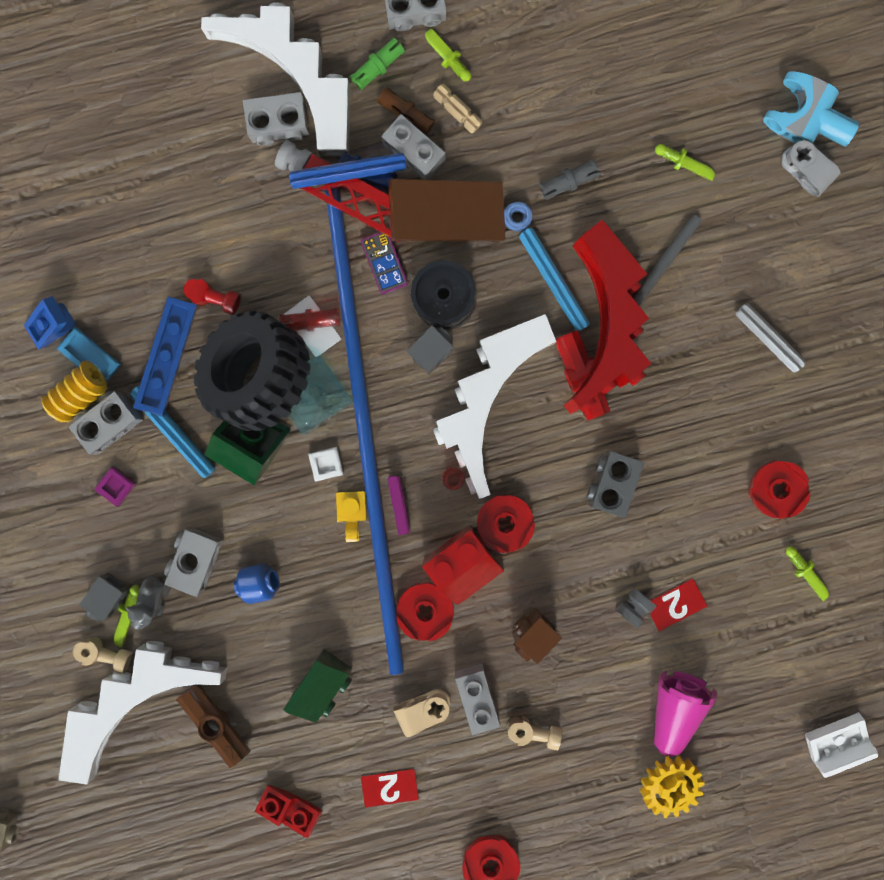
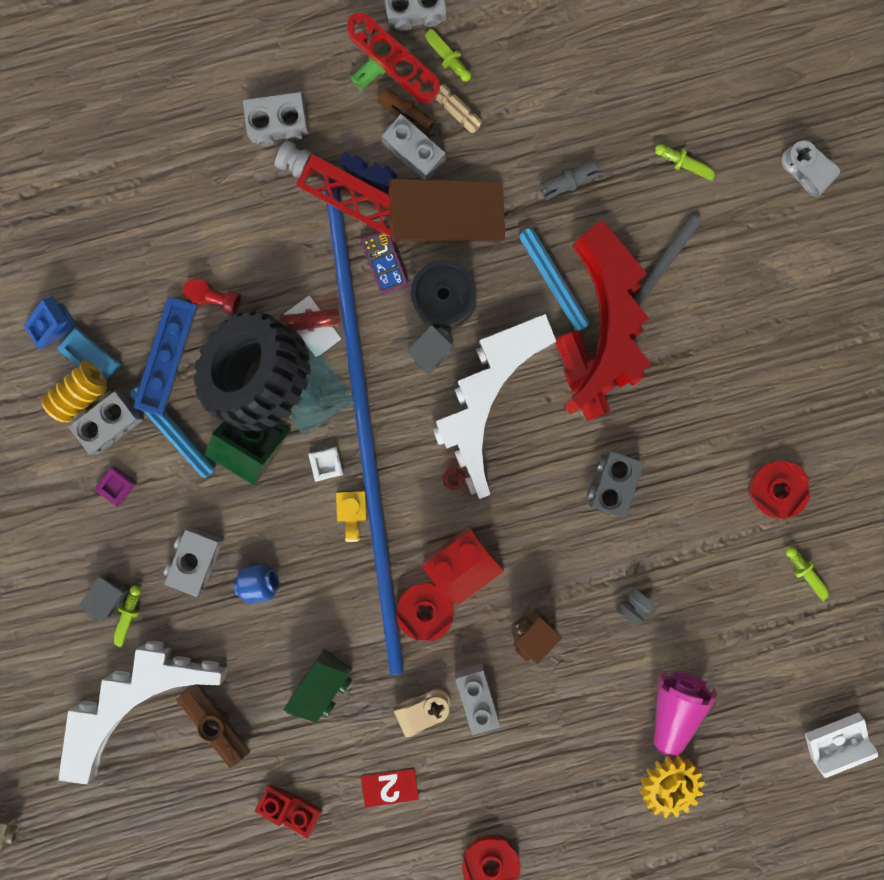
(92, 650): tan leg -> none
(148, 602): dark grey animal -> none
(302, 60): white arch -> none
(347, 170): blue axle -> none
(395, 56): none -> red beam
(399, 505): magenta tile -> none
(510, 539): red plate -> none
(519, 207): medium blue plate -> none
(522, 732): tan leg -> none
(677, 604): red sticker -> none
(770, 337): light grey axle -> none
(813, 113): medium azure connector -> none

